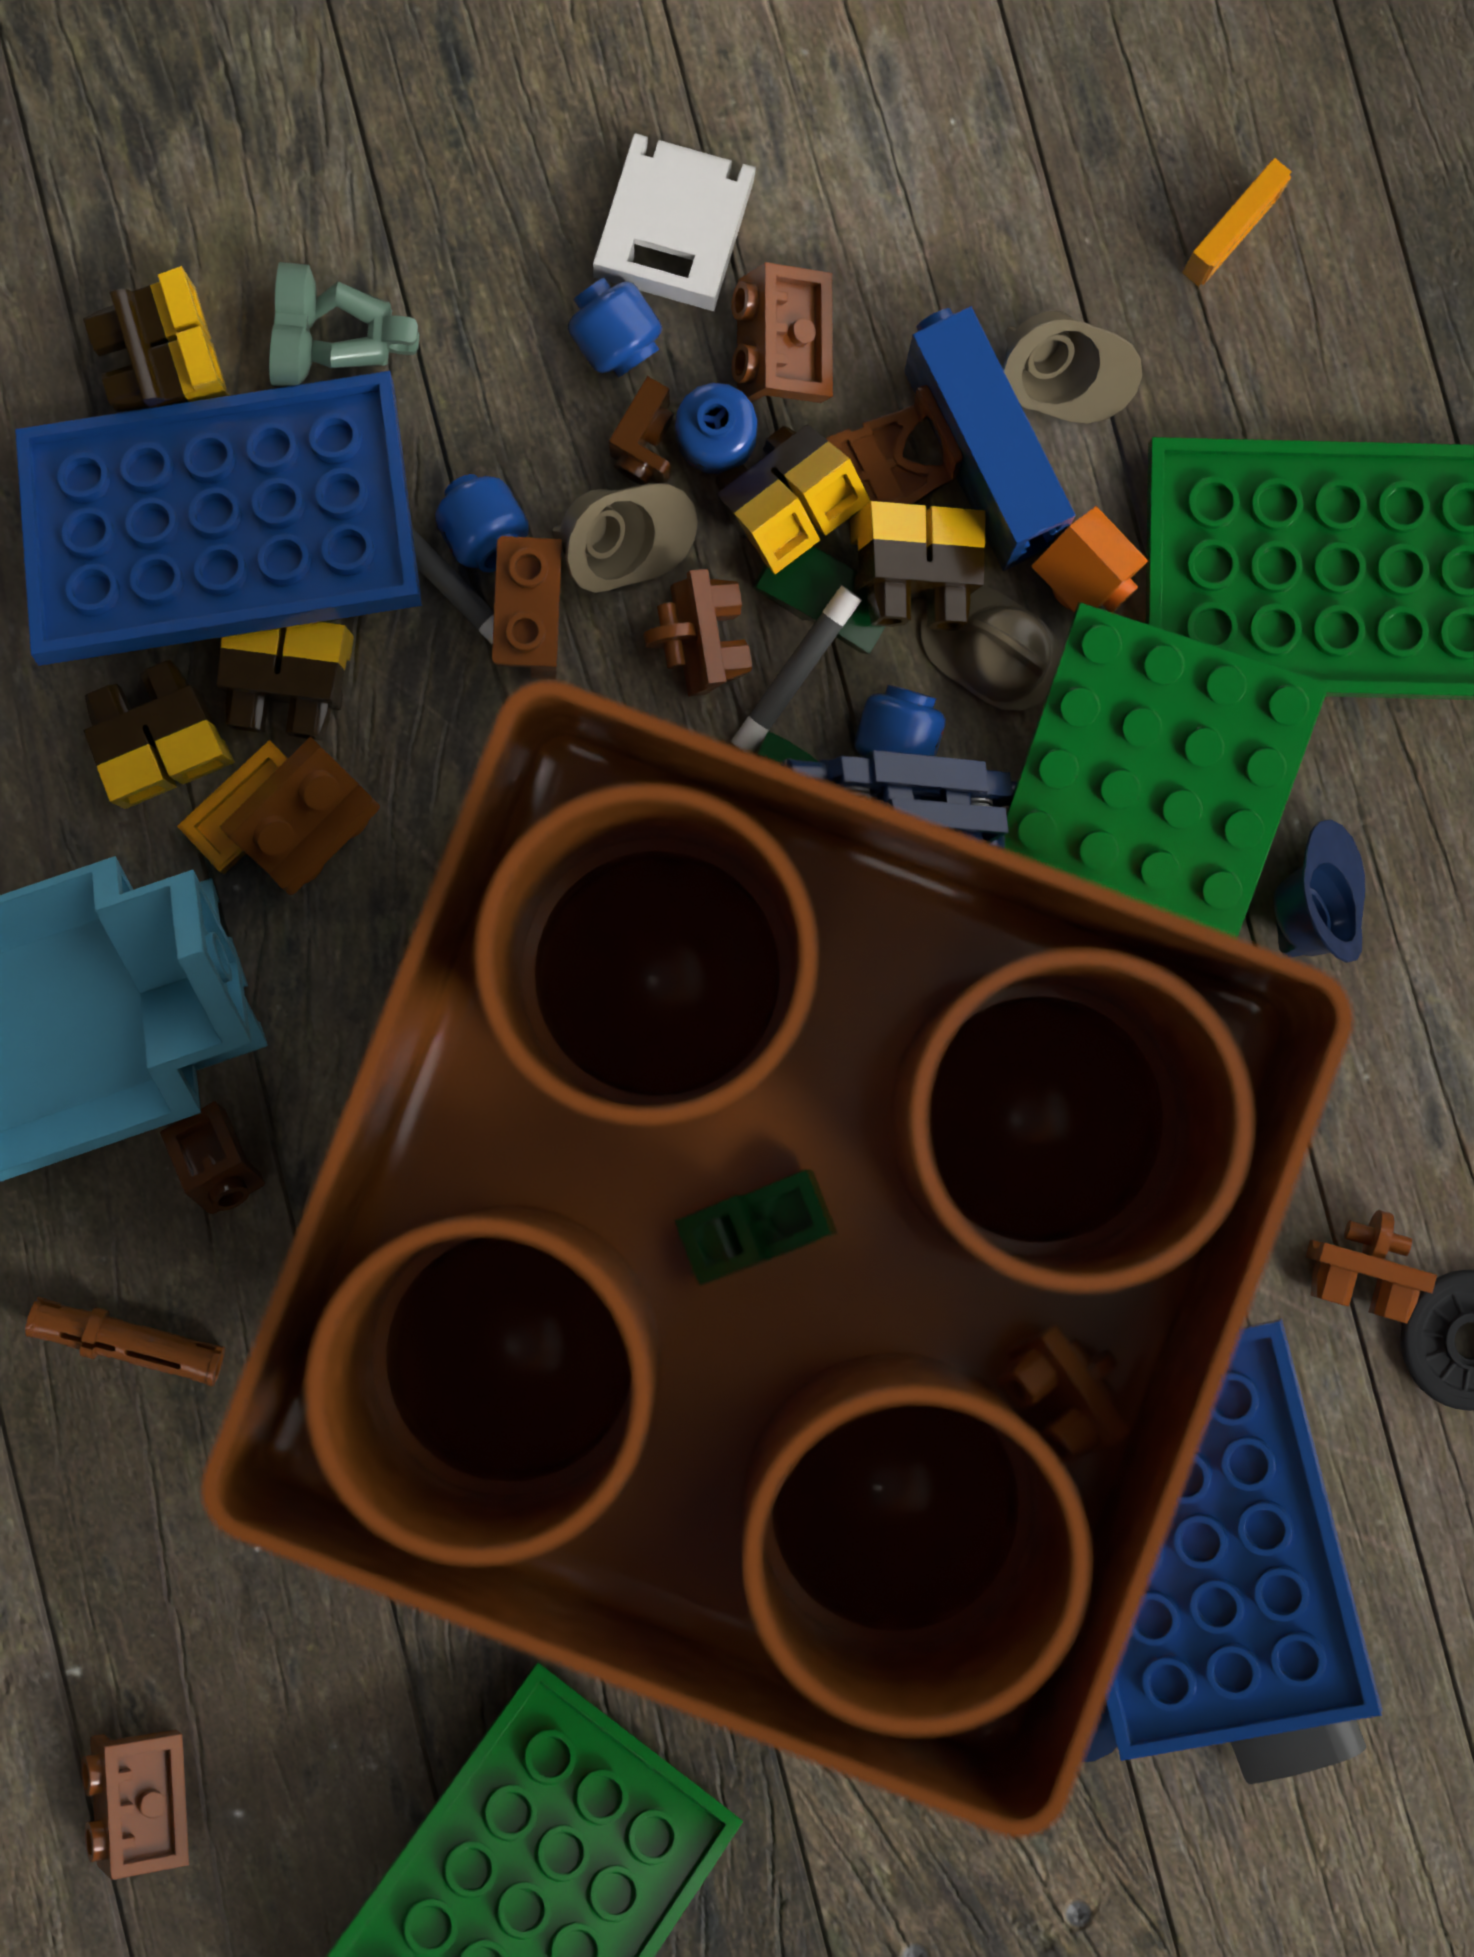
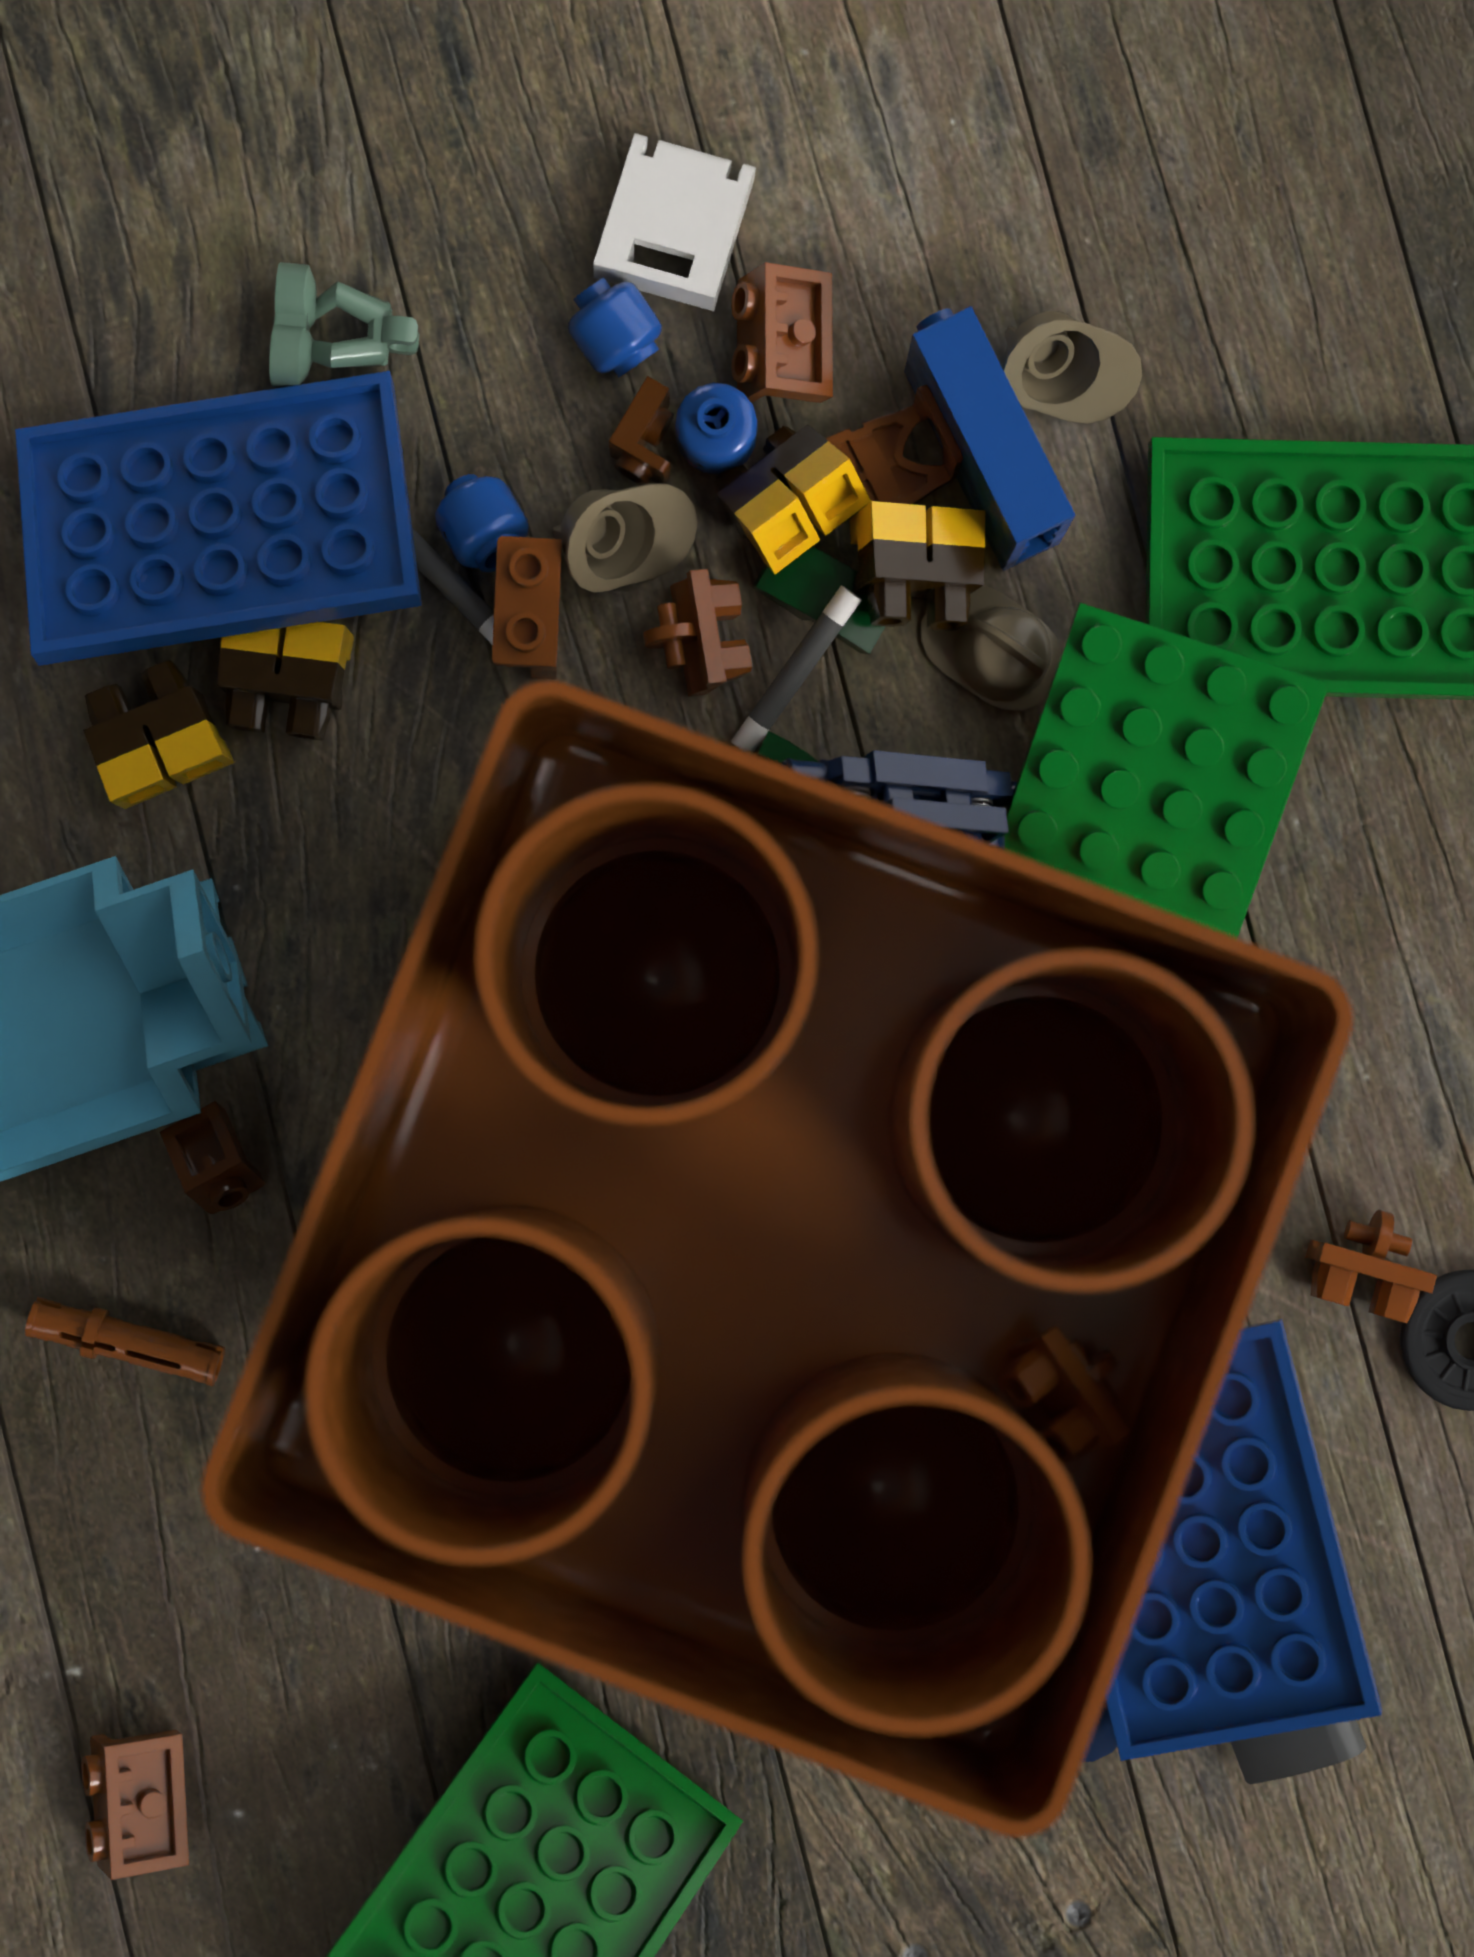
(165, 344): hips -> none
(203, 823): light orange tile -> none
(301, 816): dark orange bracket -> none
(755, 1227): dark green slope -> none
(900, 723): blue head -> none
(1091, 564): orange brick -> none
(1237, 222): light orange tile -> none
(1324, 899): dark blue piece -> none

